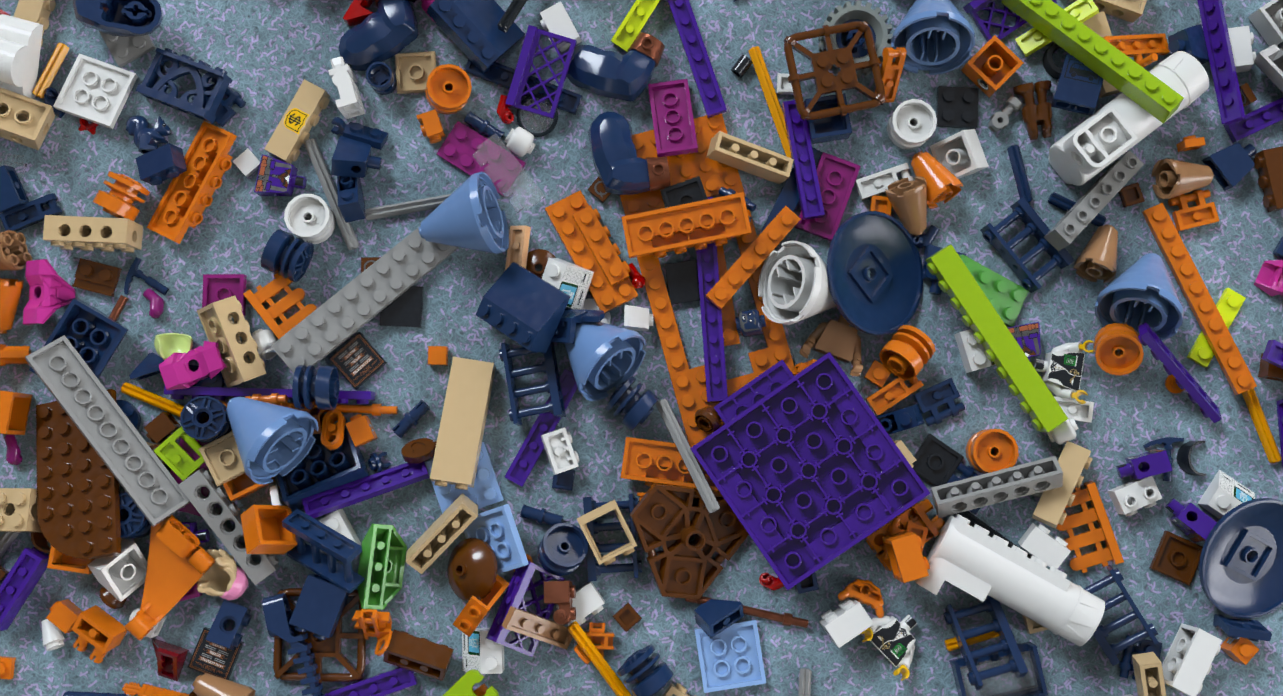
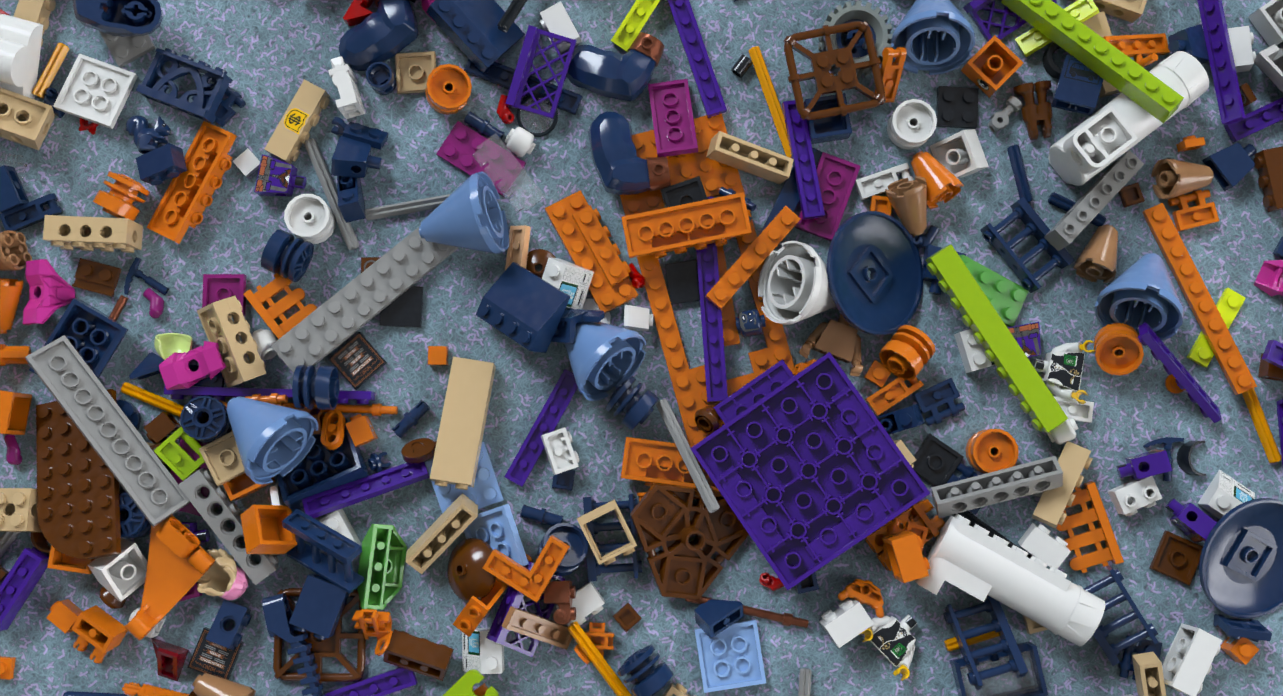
(51, 636): white cone -> none
(431, 126): orange brick -> none
(533, 581): none -> orange plate
(552, 386): dark blue fence -> none
(598, 190): reddish brown tile -> none
(783, 85): white tile -> none

